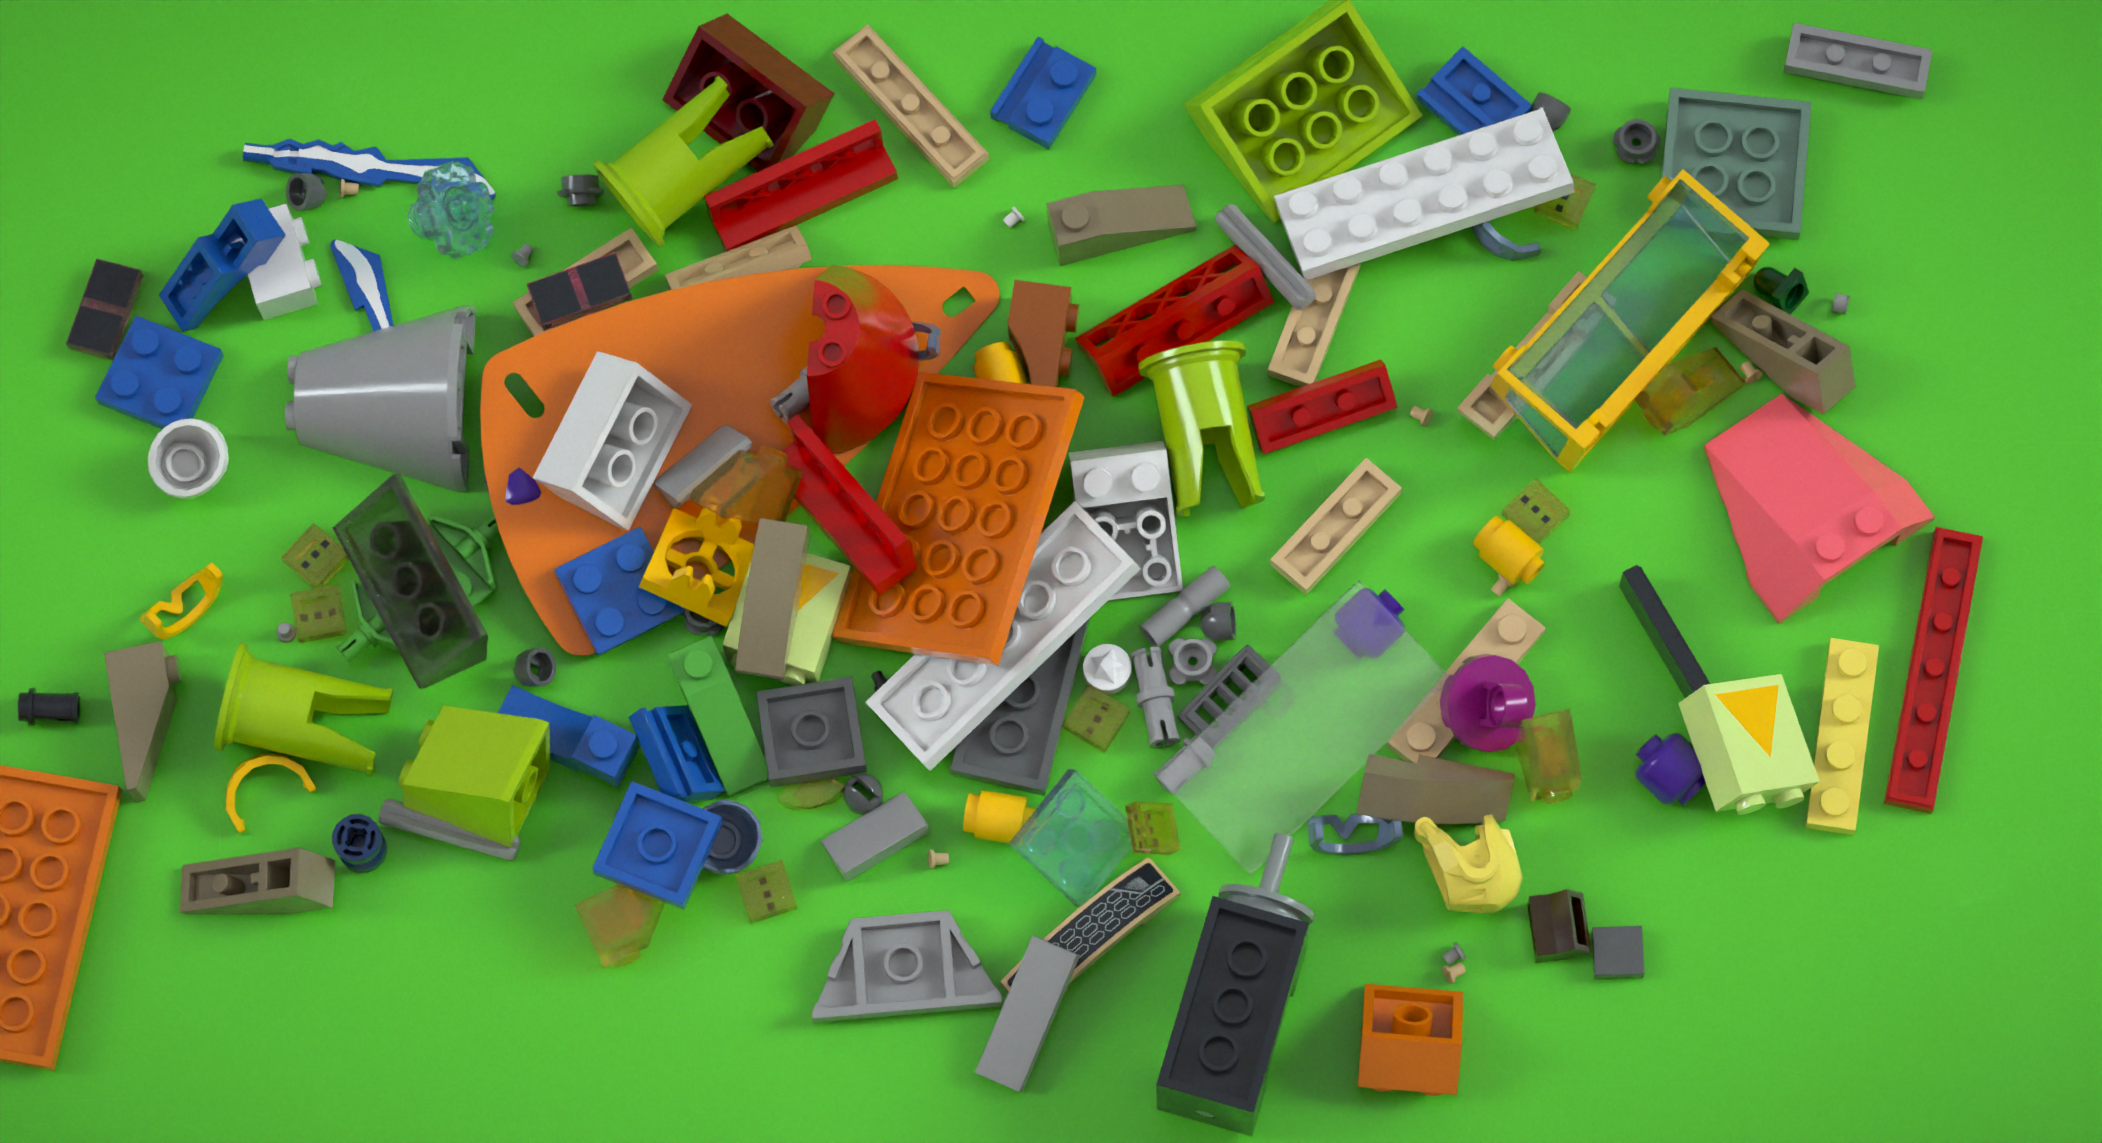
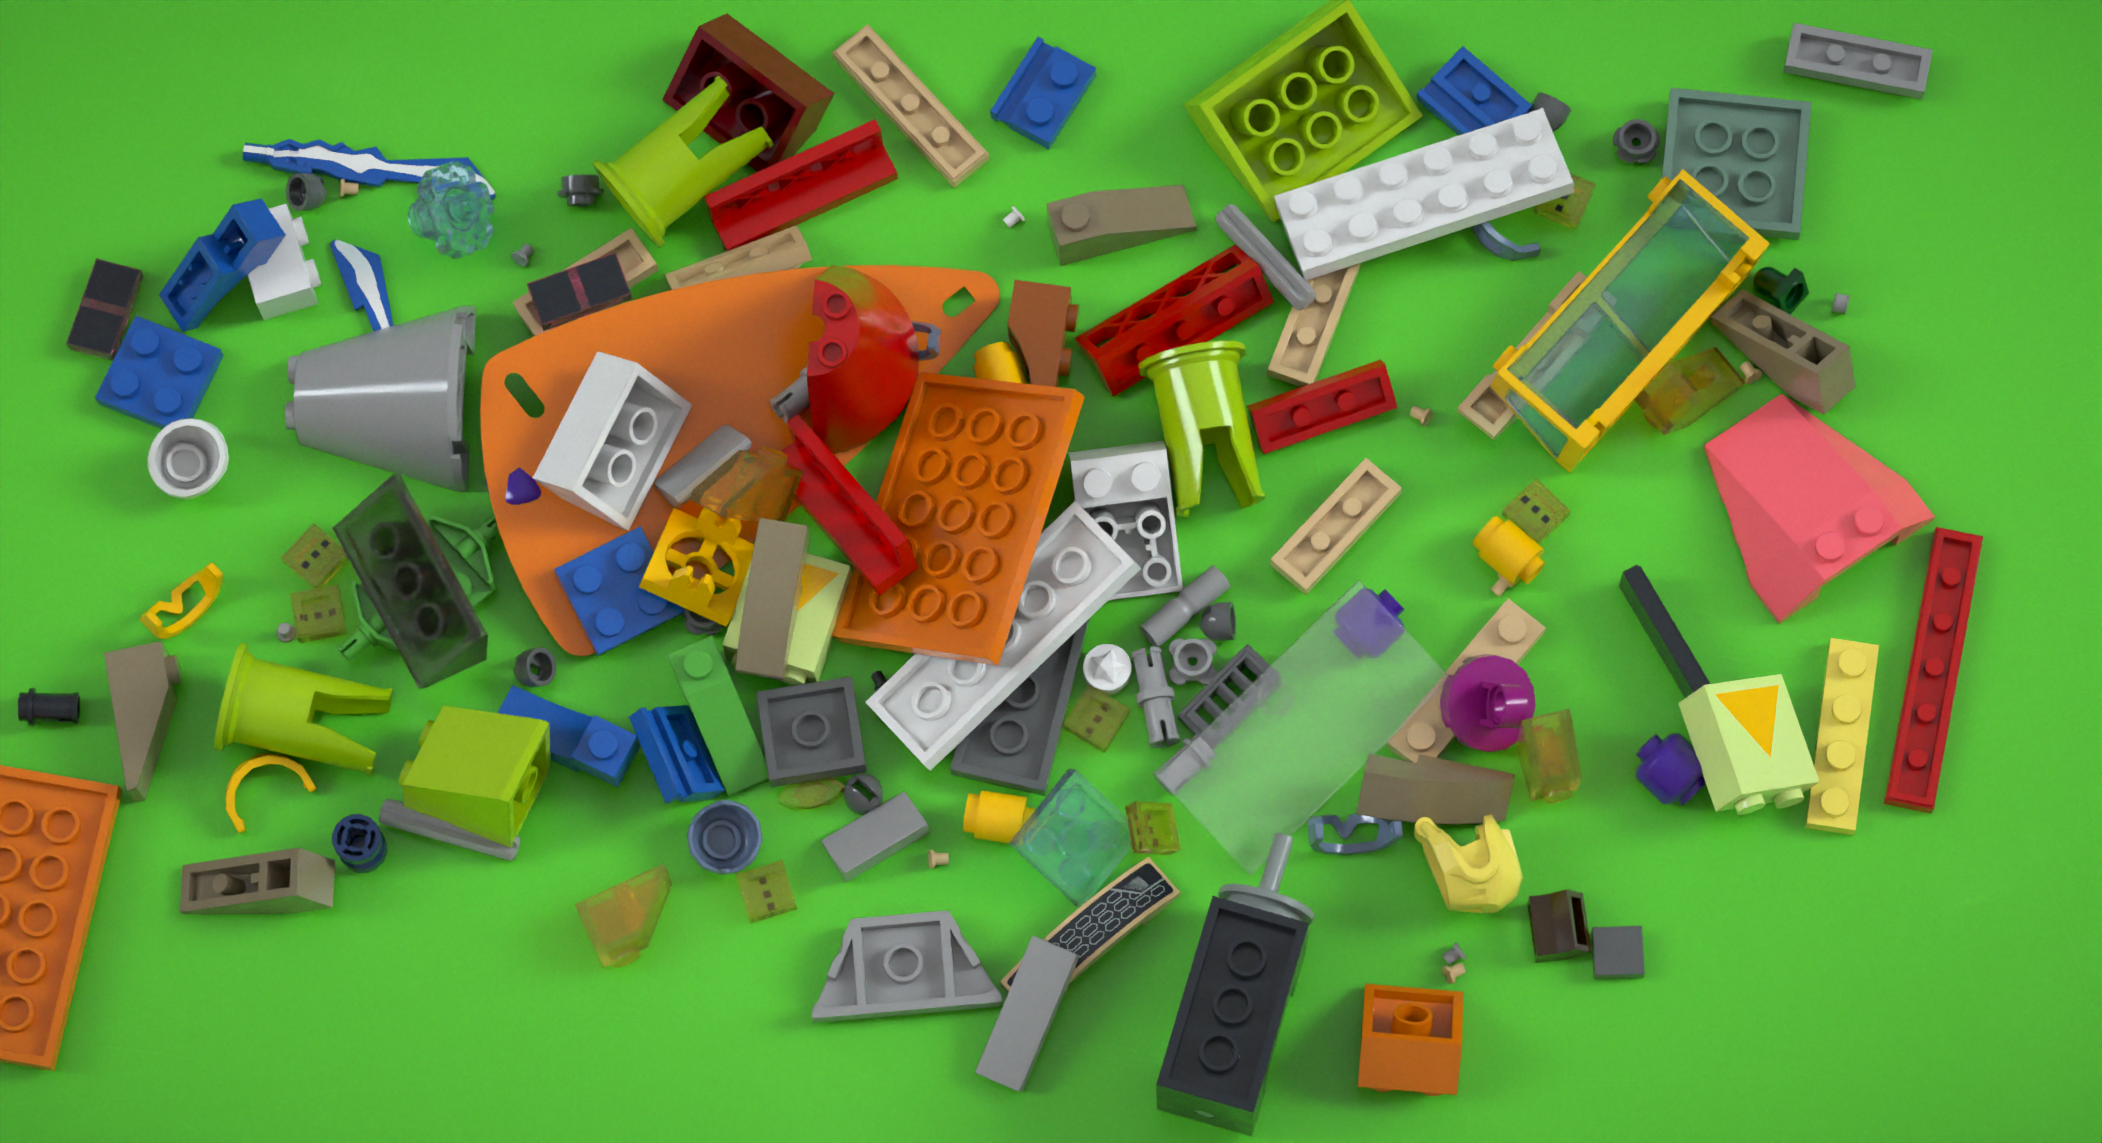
(657, 845): blue plate -> none

